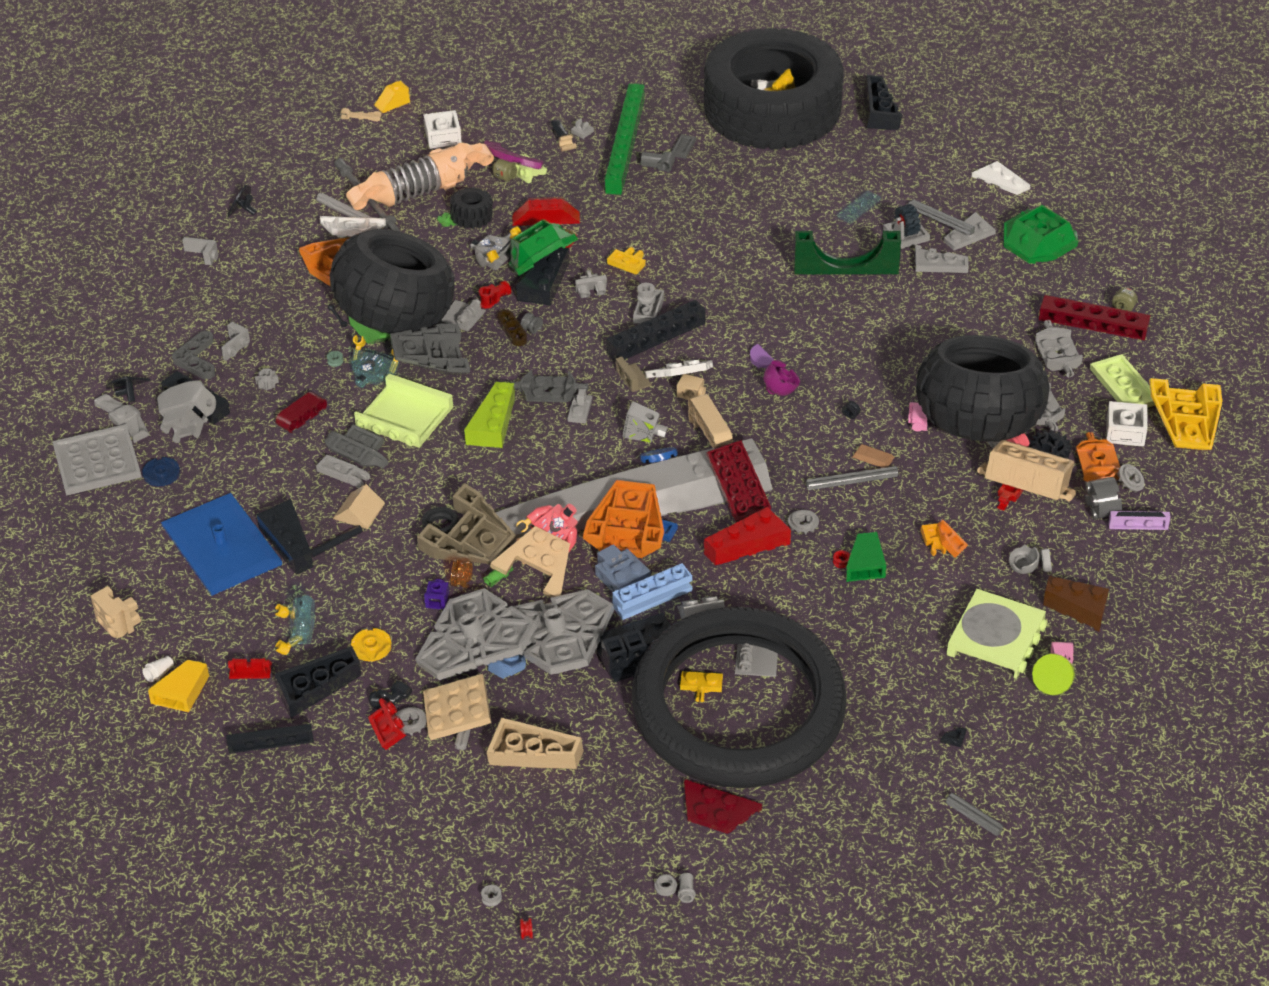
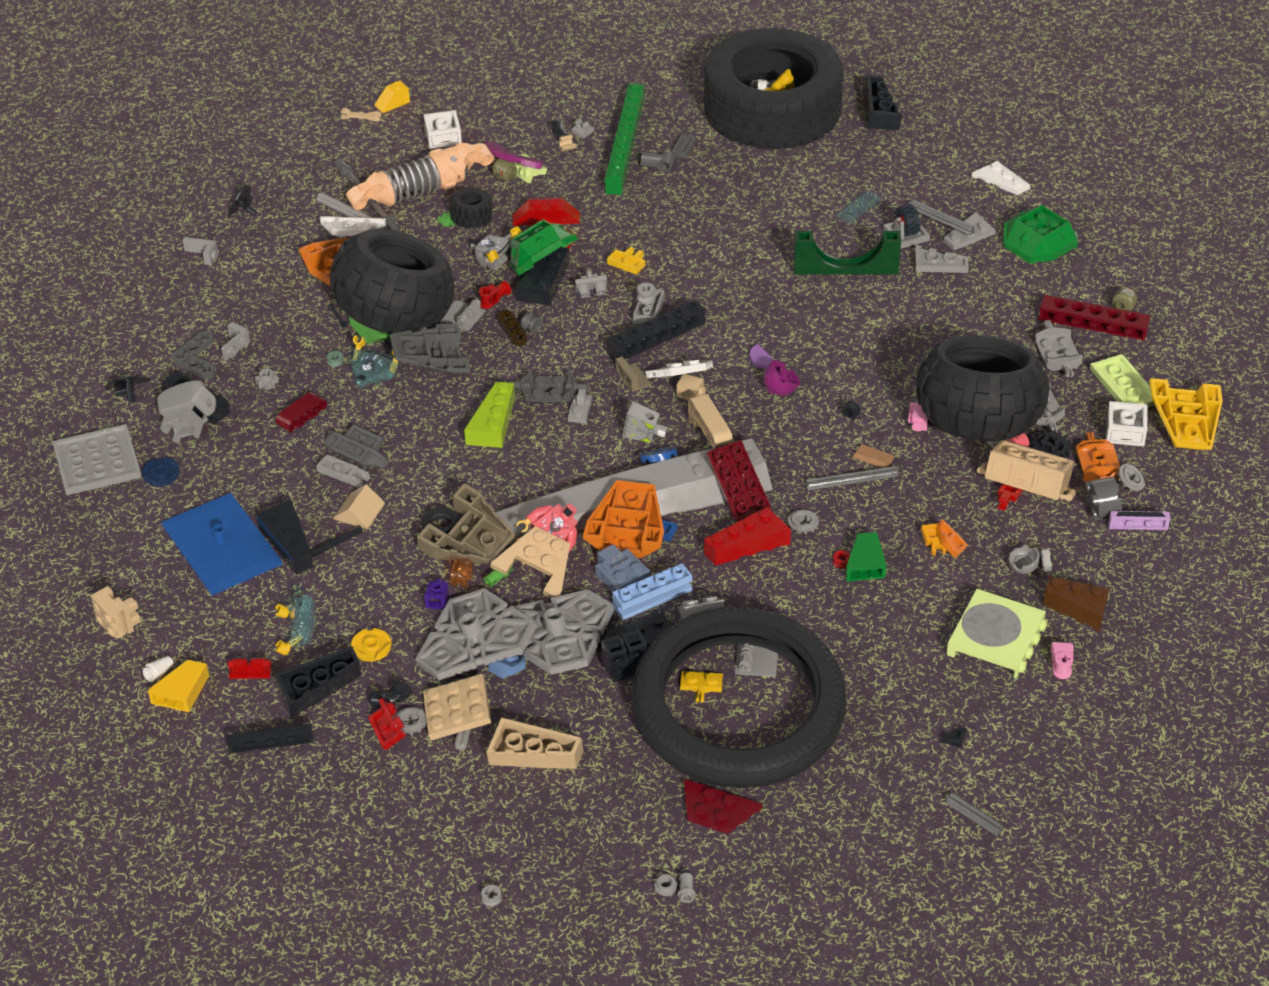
(123, 414): light grey plate -> none
(405, 411): yellowish green panel -> none
(526, 928): red bush -> none
(1053, 674): lime tile -> none

